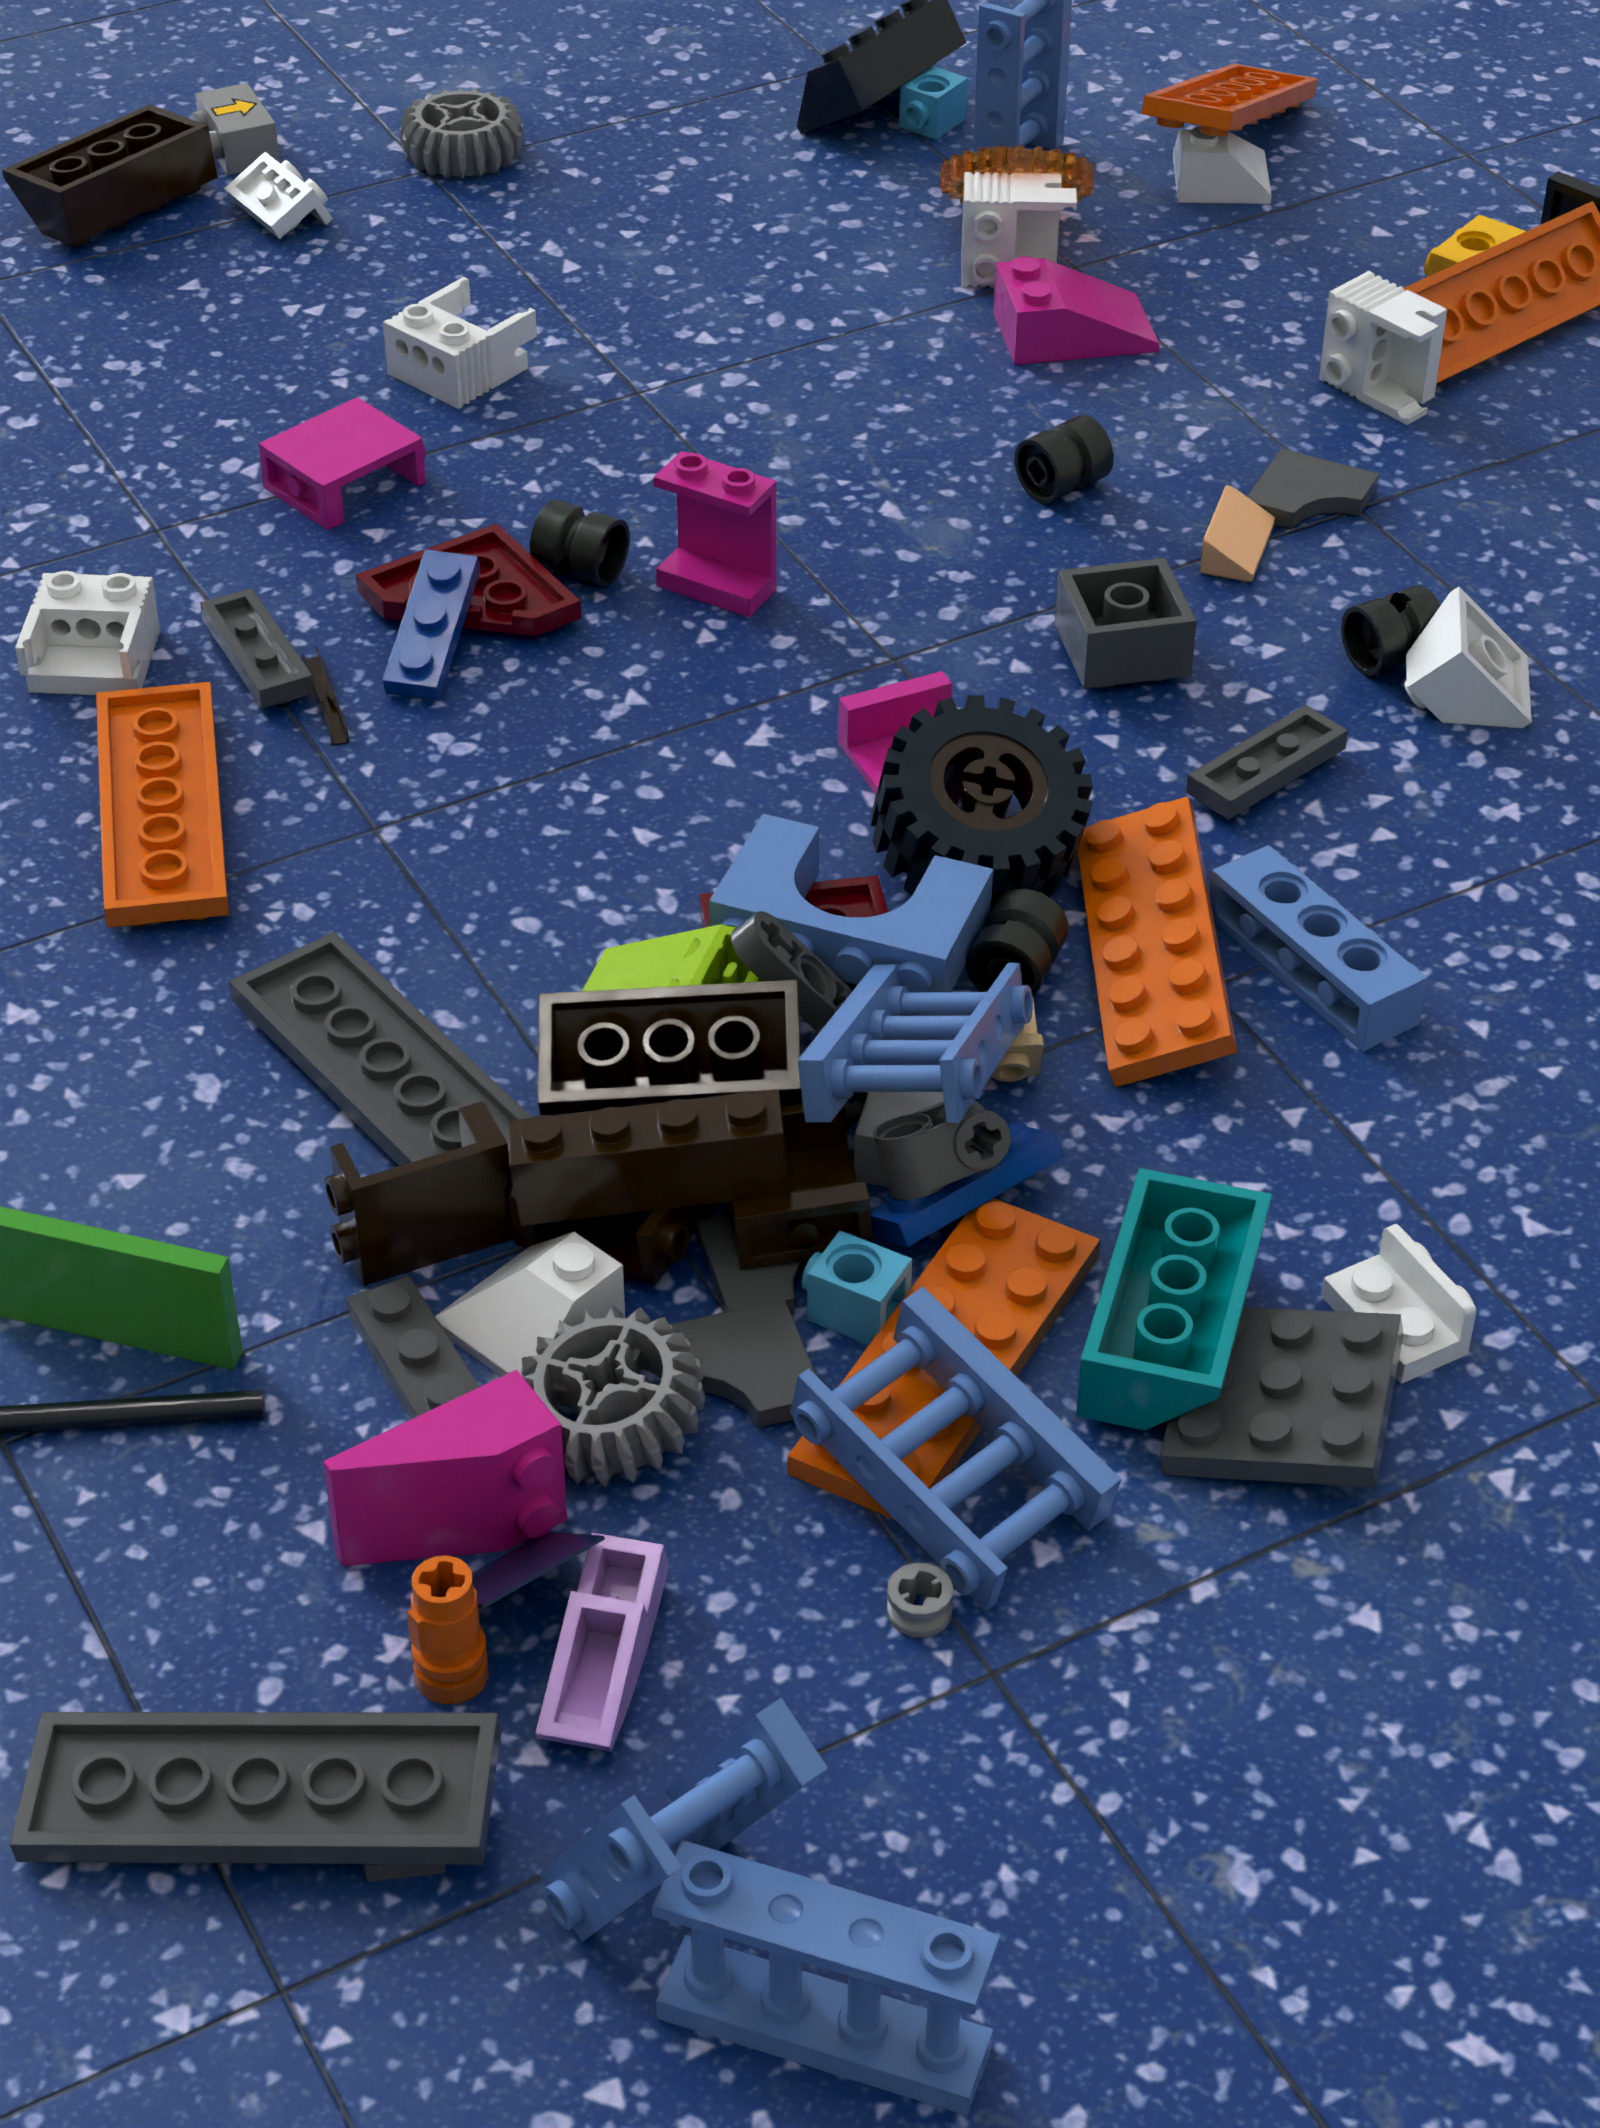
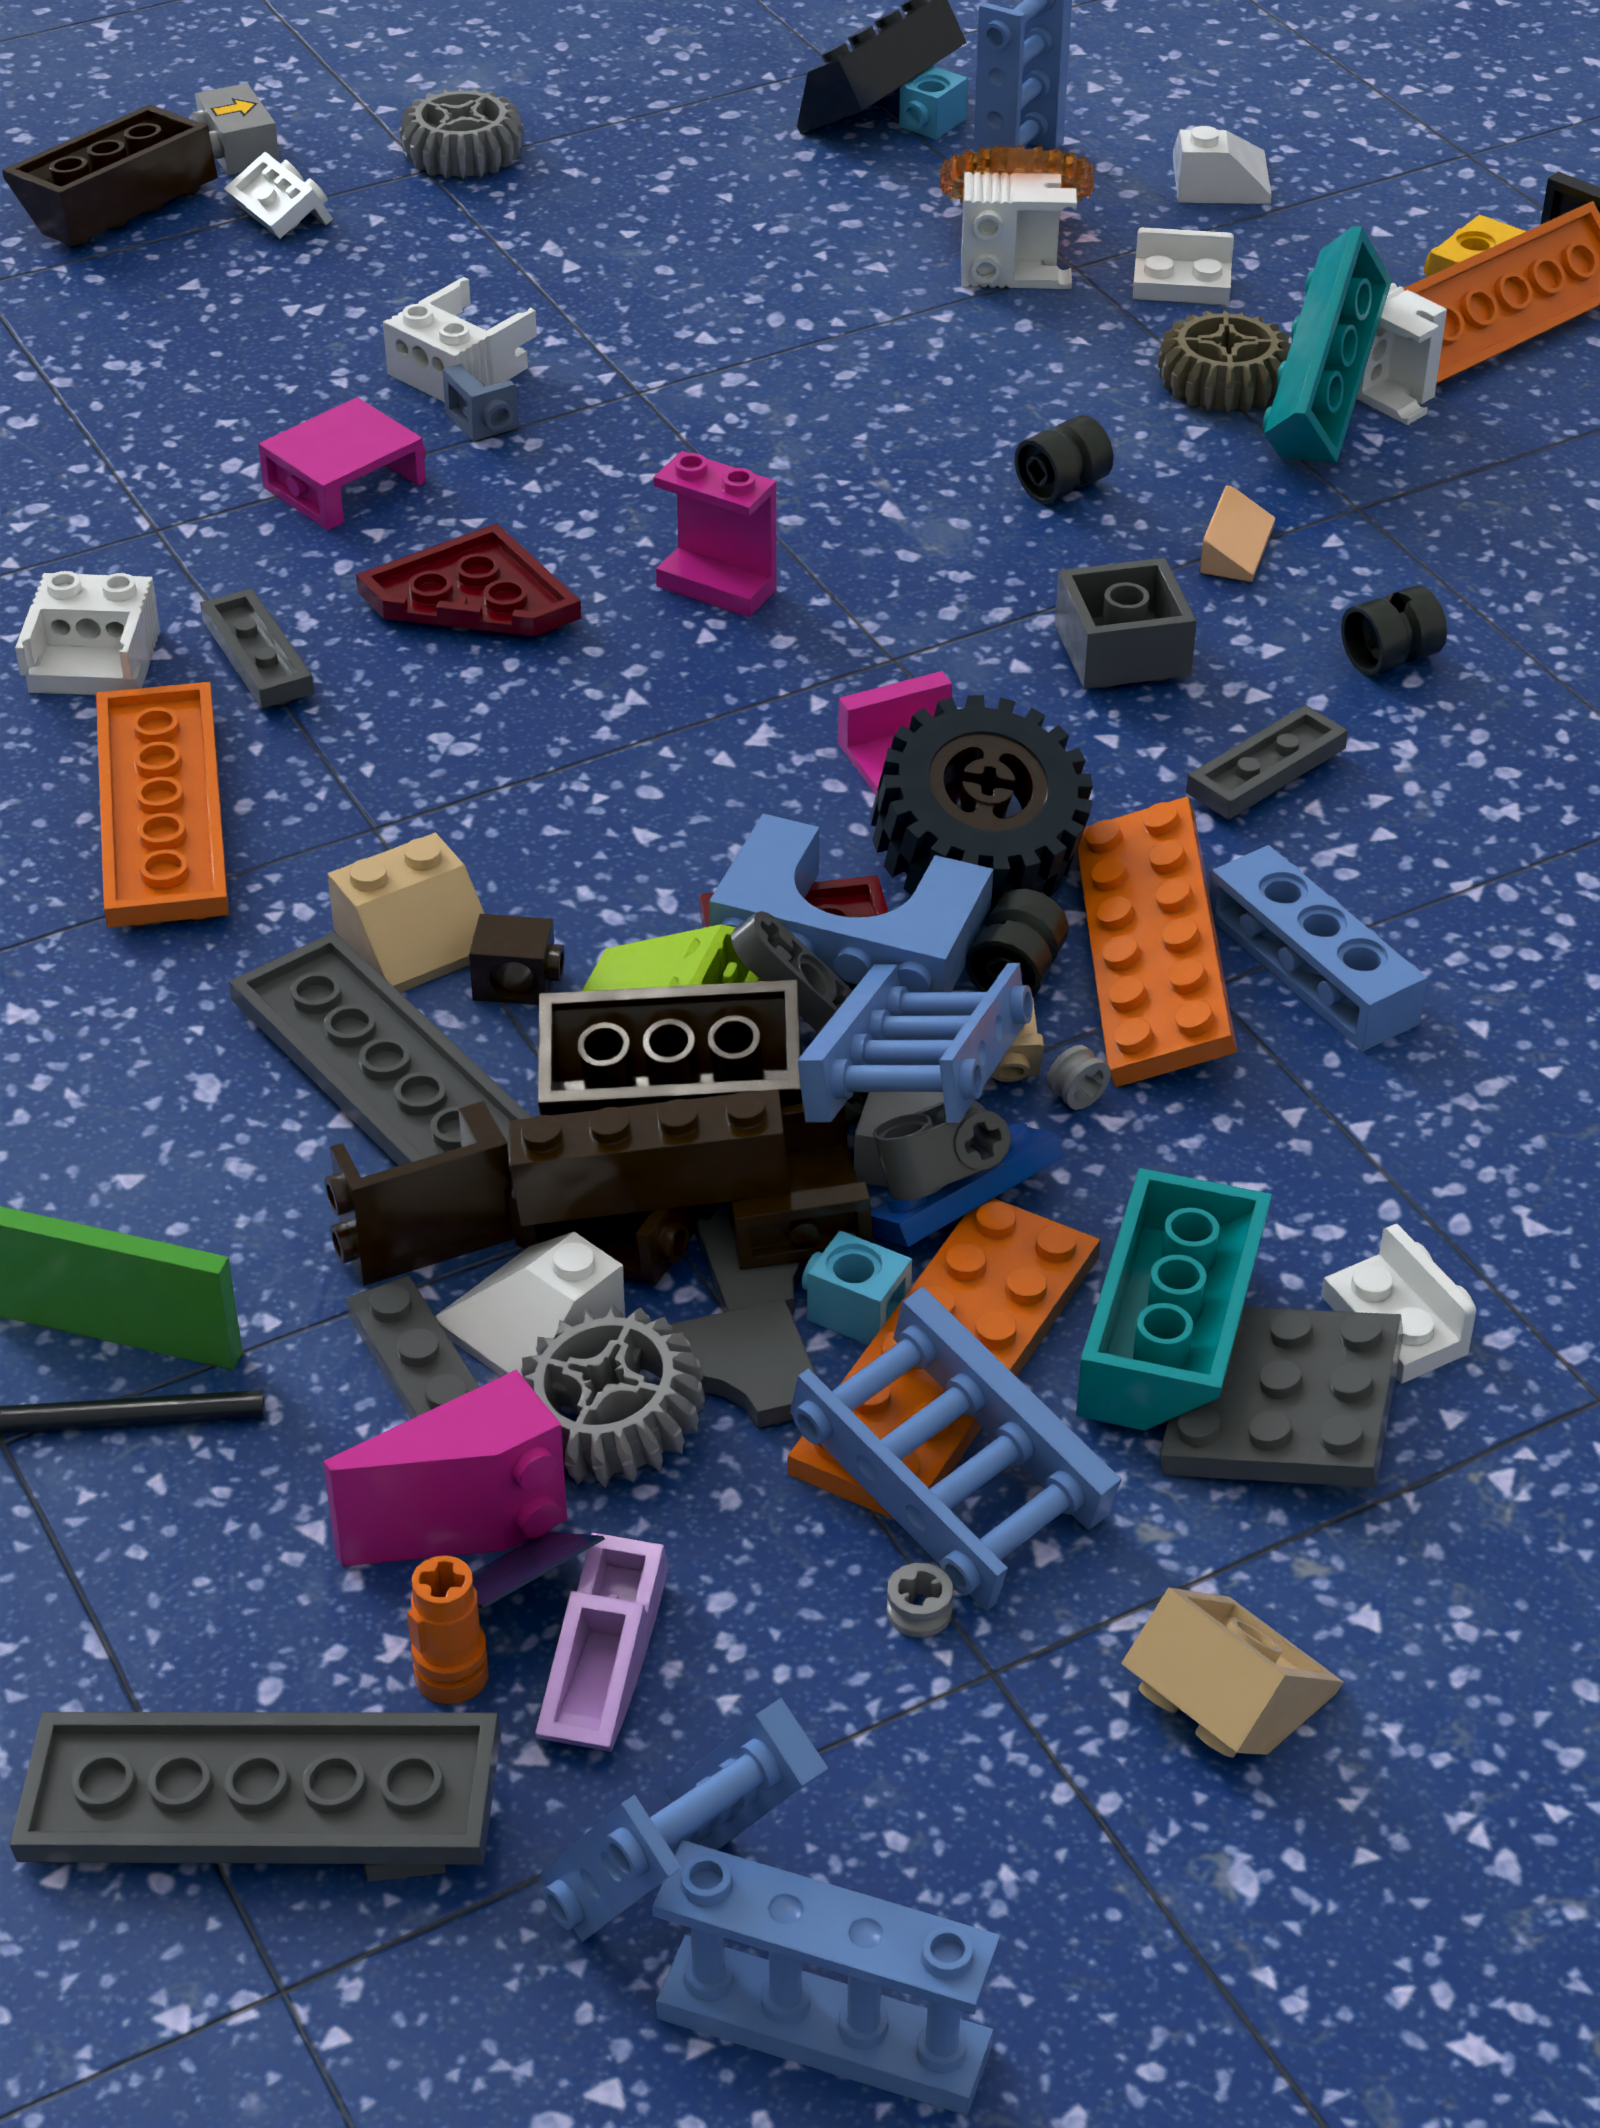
(327, 701): dark brown piece -> none
(407, 911): none -> tan slope
(431, 625): plate -> none
(478, 408): none -> sand blue bracket
(514, 959): none -> dark brown brick
(578, 544): pearl dark grey wheel -> none
(1066, 314): dark pink slope -> none
(1078, 1077): none -> light grey bush
(1183, 266): none -> white bracket
(1223, 361): none -> dark tan gear
(1227, 1672): none -> tan slope
(1228, 98): orange plate -> none
(1306, 486): dark grey tile -> none
(1328, 350): none -> teal slope
(1468, 668): white slope -> none

